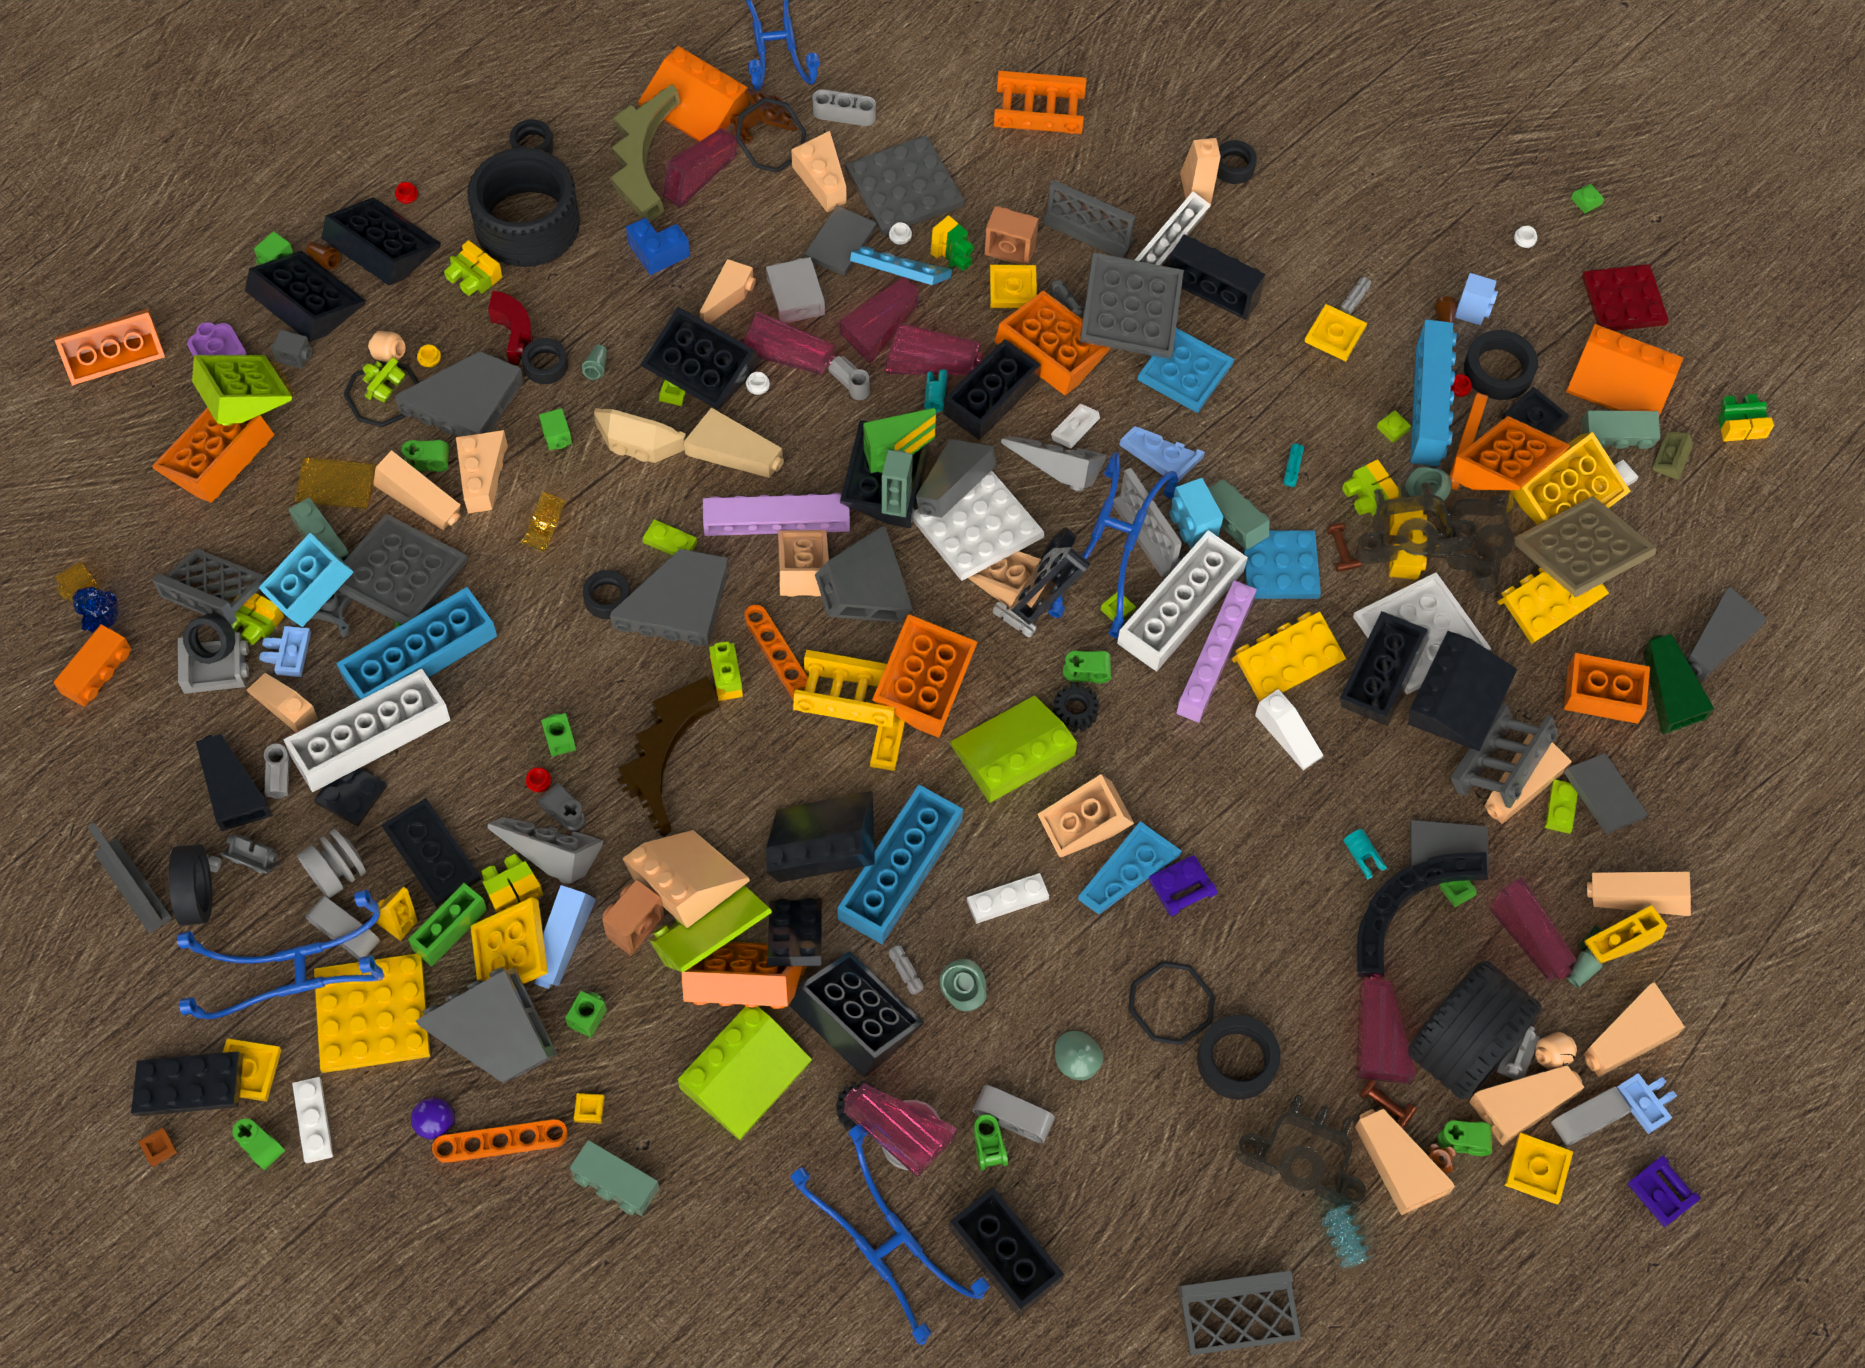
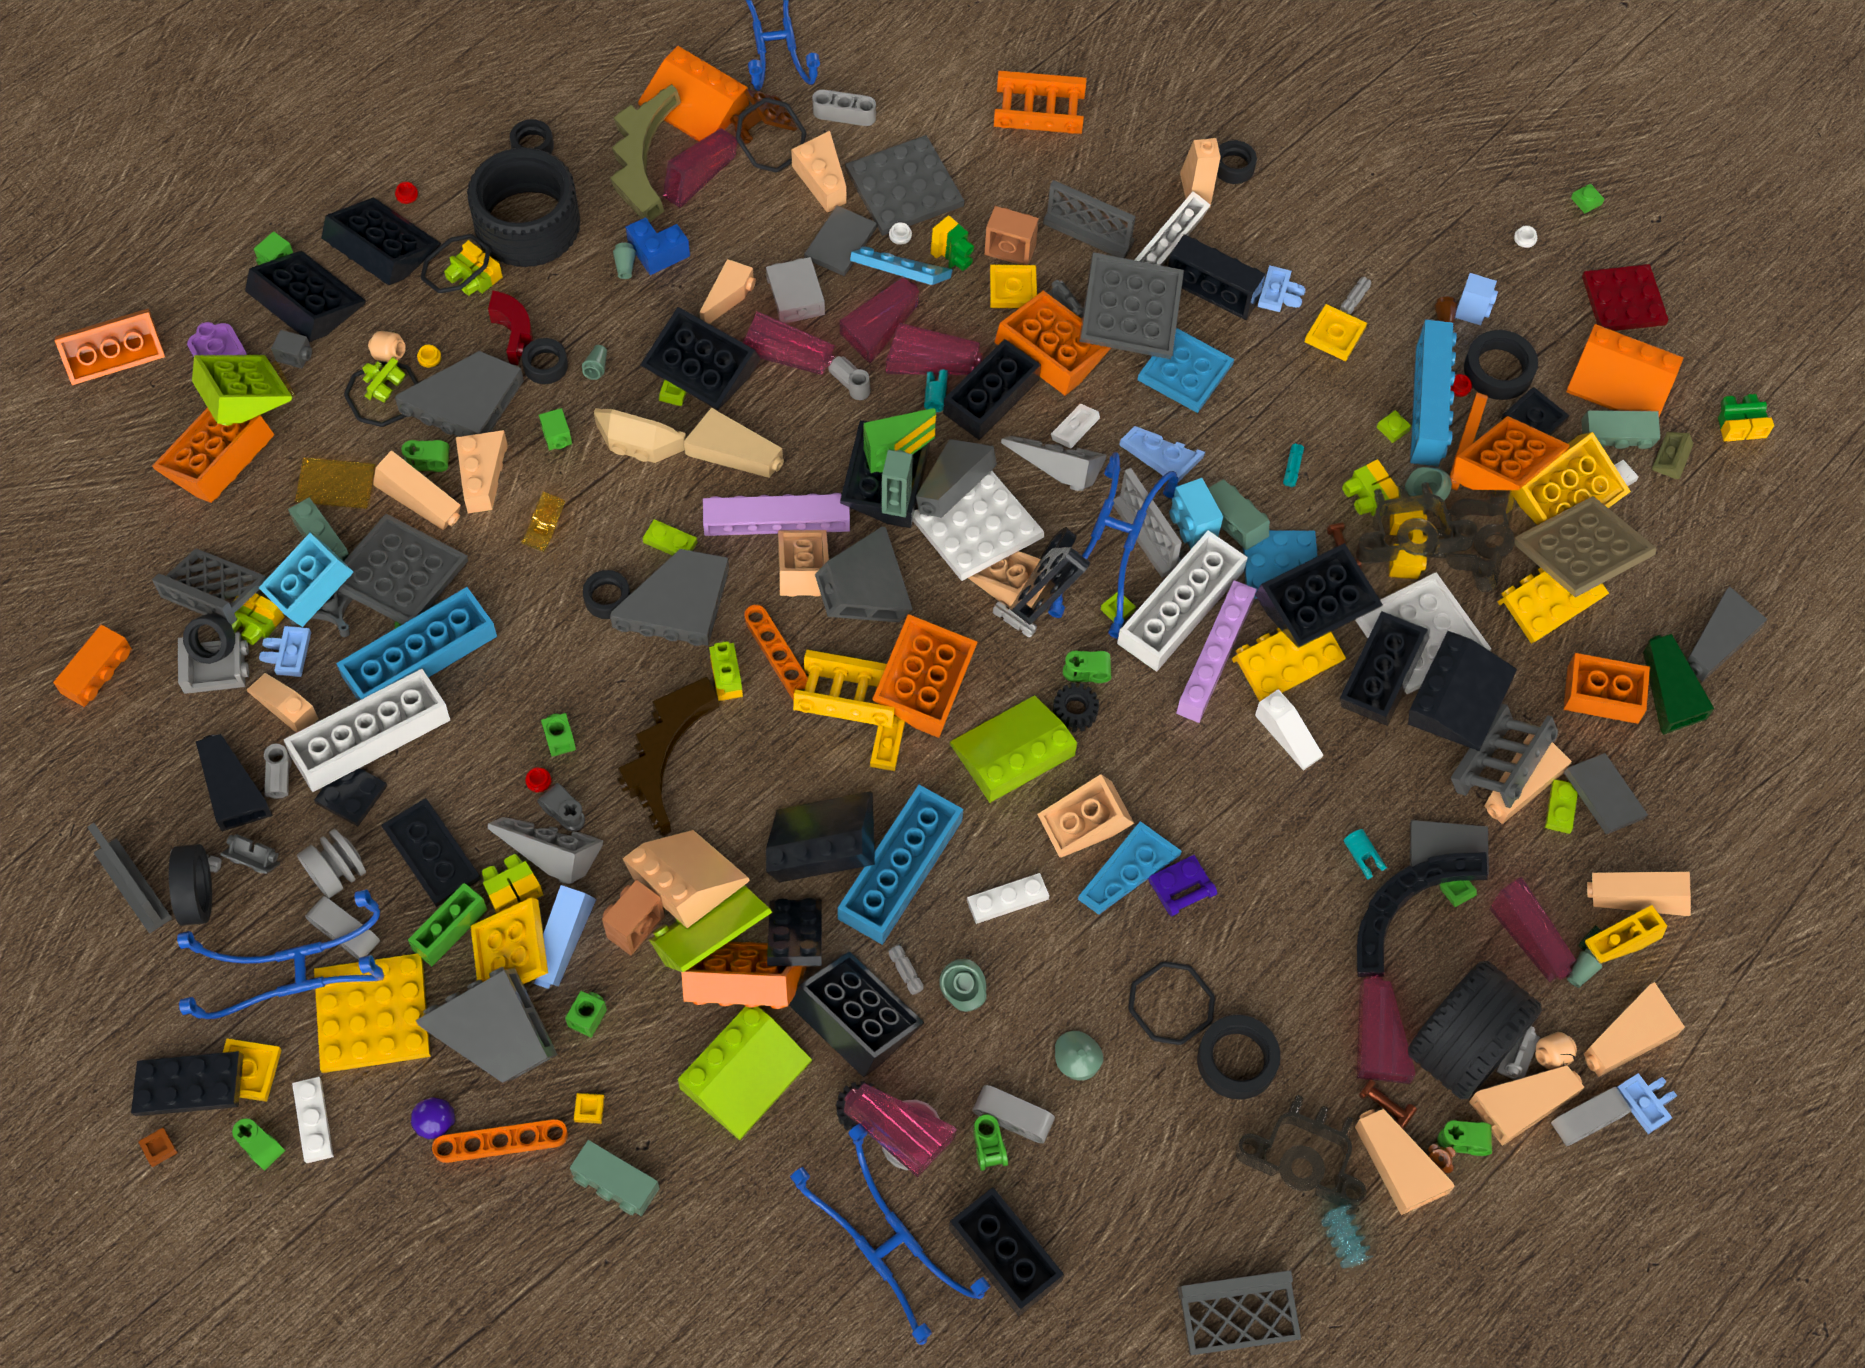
(74, 579): clear yellow brick -> none
(96, 607): clear blue hair -> none
(326, 256): reddish brown cone -> none
(397, 914): yellow slope -> none
(469, 279): none -> black piece
(624, 259): none -> sand green cone
(757, 383): white plate -> none
(1275, 290): none -> light blue hinge
(1318, 596): none -> black slope
(1538, 1168): yellow plate -> none
(1658, 1195): dark purple plate -> none

